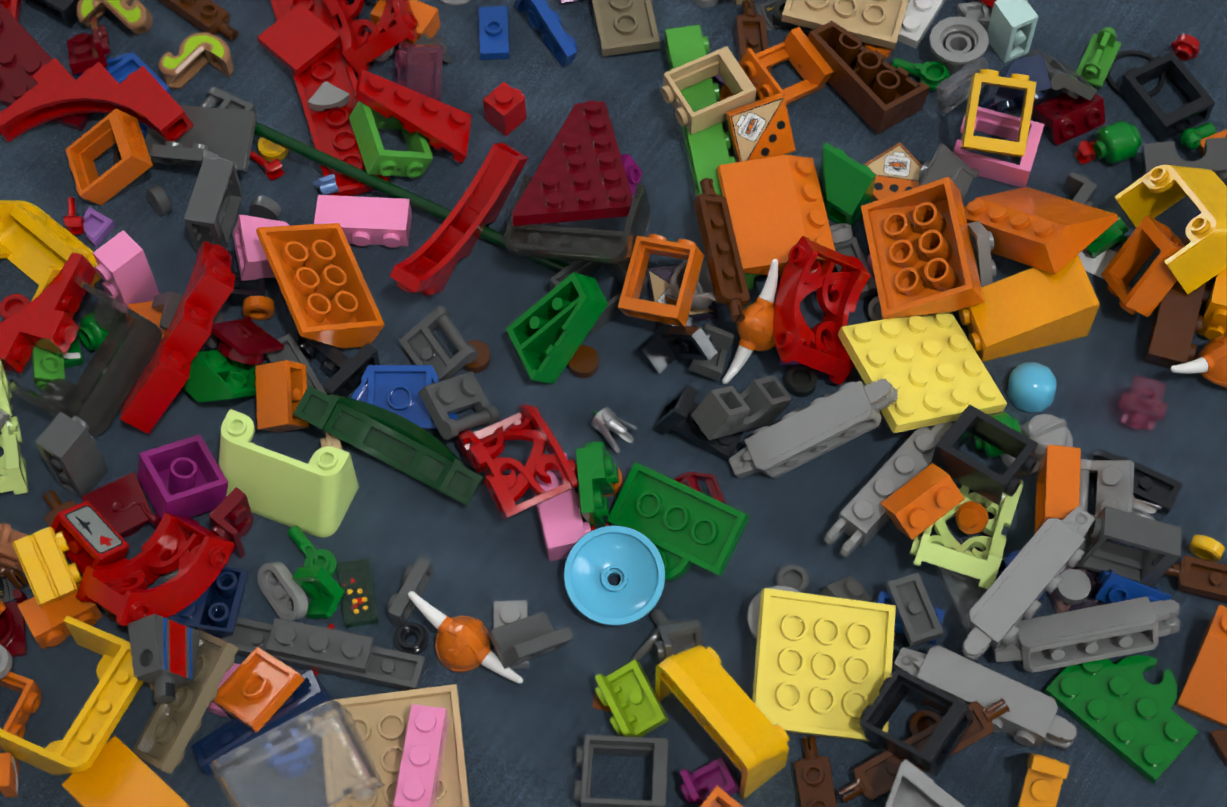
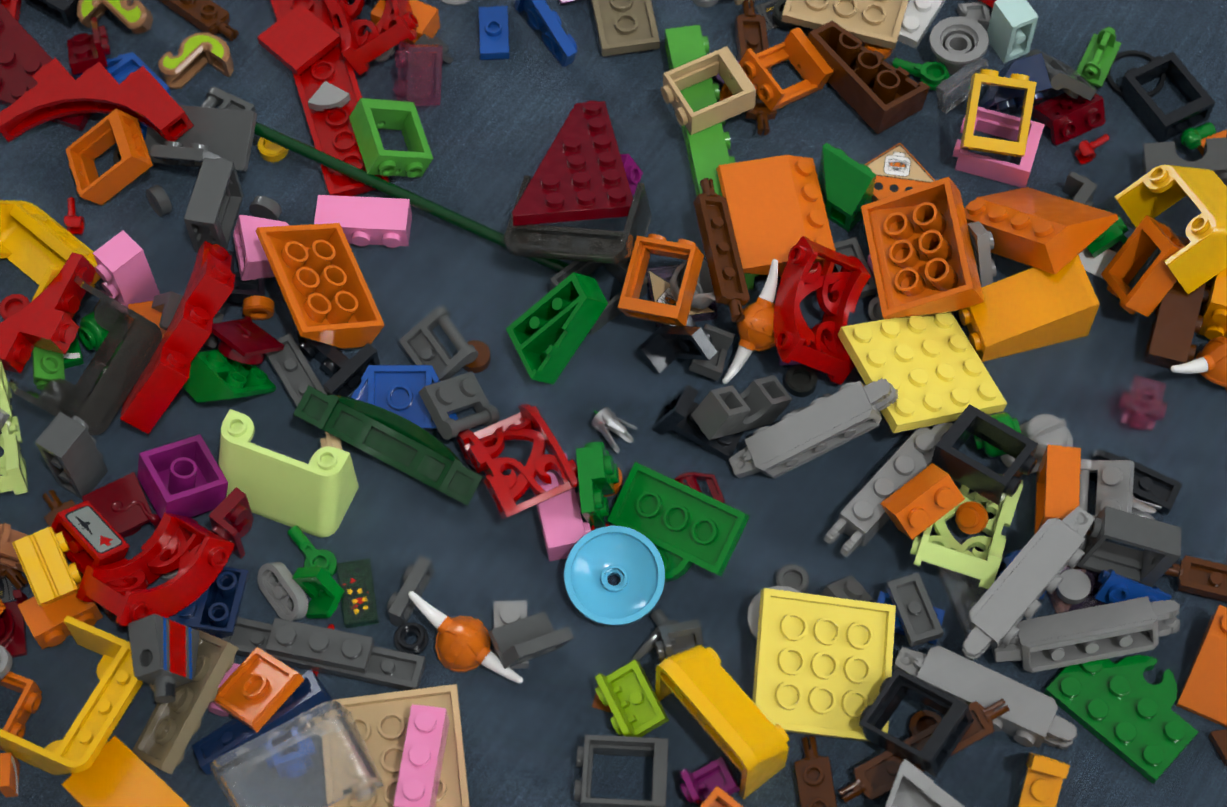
(96, 226): medium lavender tile -> none
(272, 169): red hand -> none
(278, 393): orange brick -> none
(326, 184): medium blue hand -> none
(435, 260): red arch -> none
(436, 120): red wing -> none
(505, 108): red brick -> none
(584, 362): reddish brown tile -> none
(761, 129): tile -> none
(841, 232): light grey tile -> none
(947, 164): dark grey hat -> none
(1031, 387): medium azure hair -> none
(1117, 142): green head -> none
(1185, 47): red plate -> none
(1206, 548): yellow tile -> none

